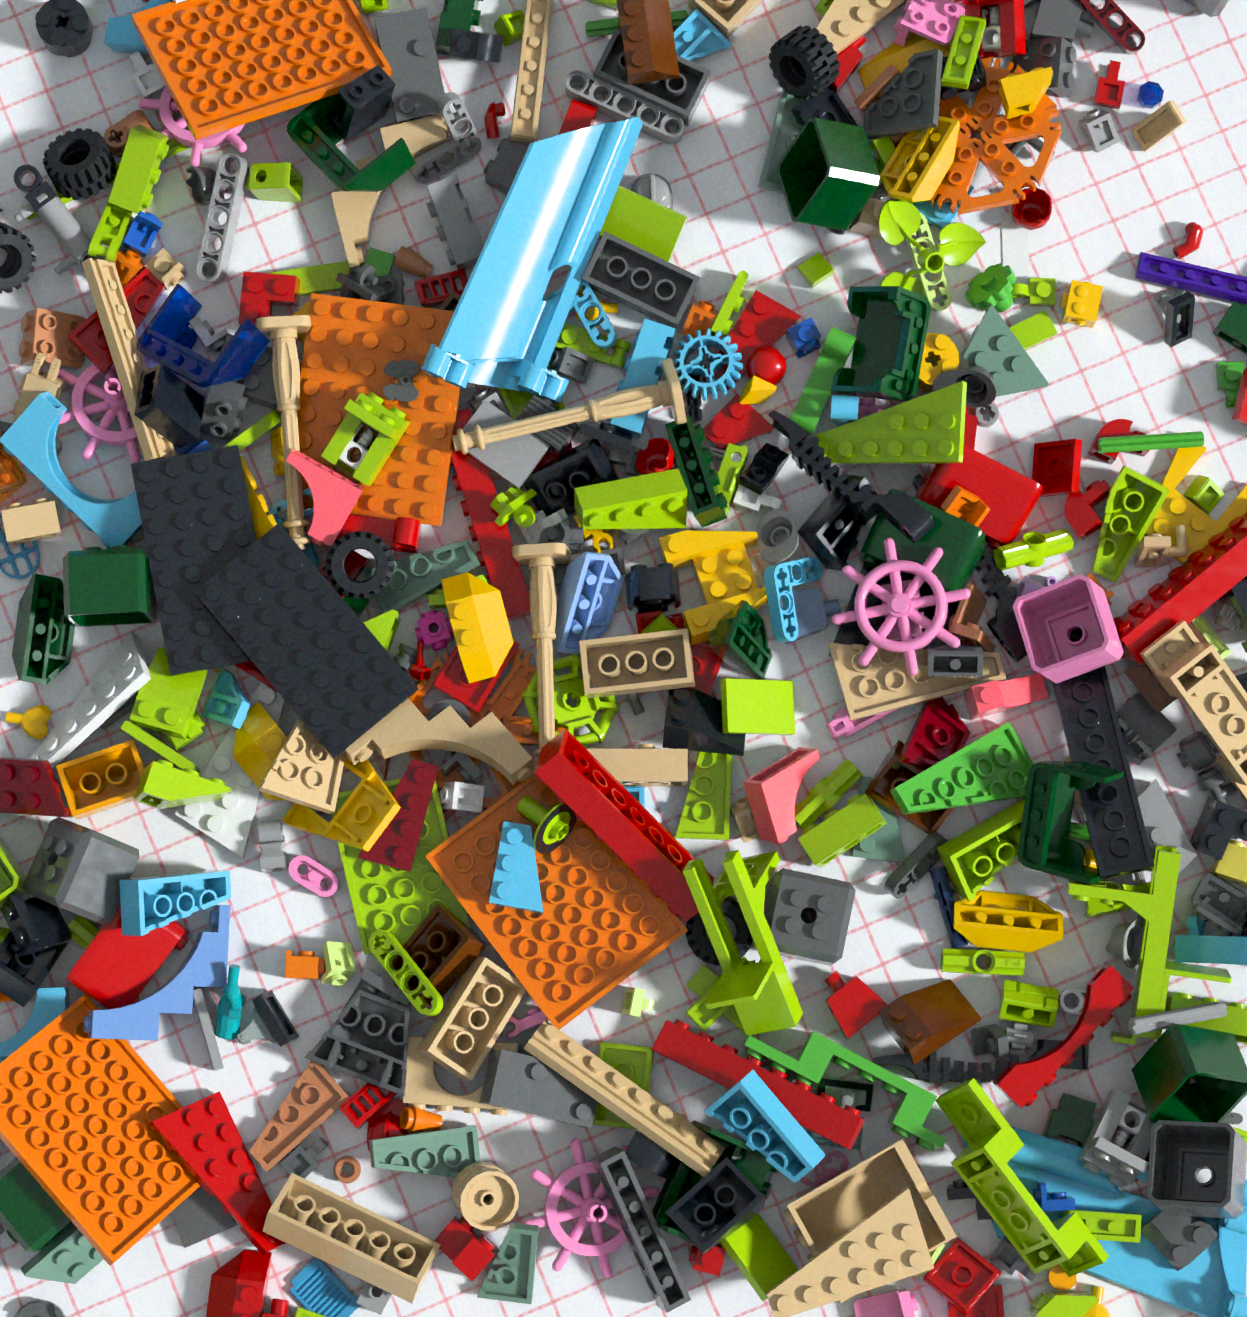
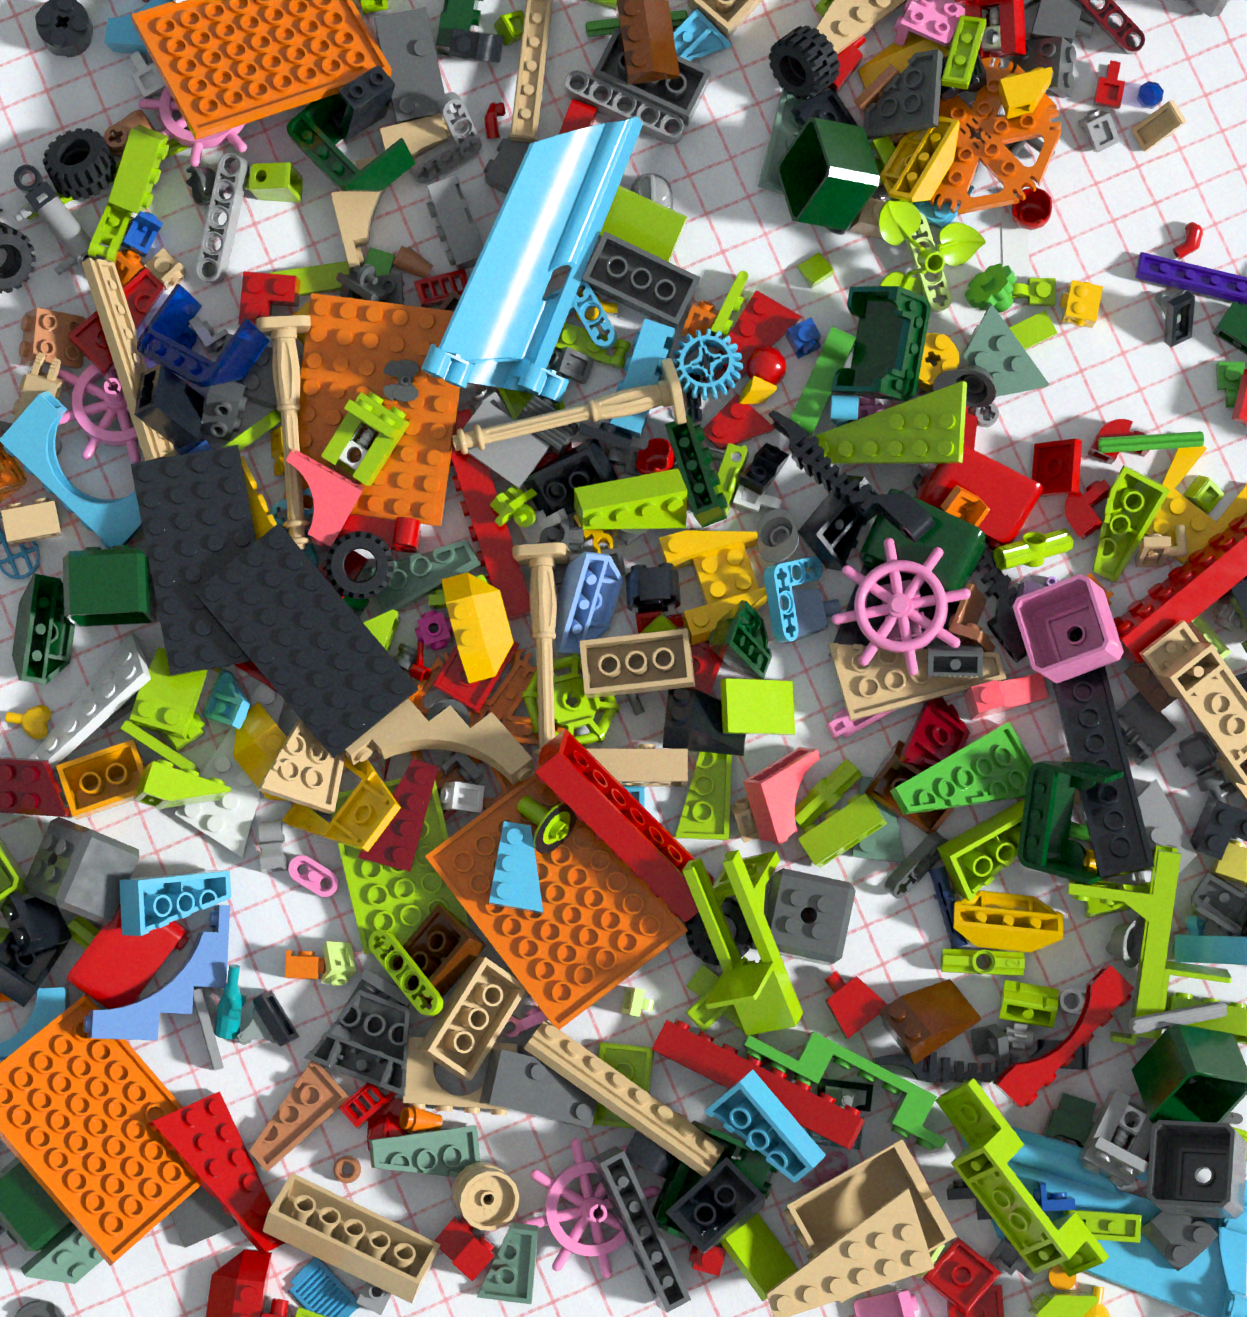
(302, 1161): dark grey plate -> none

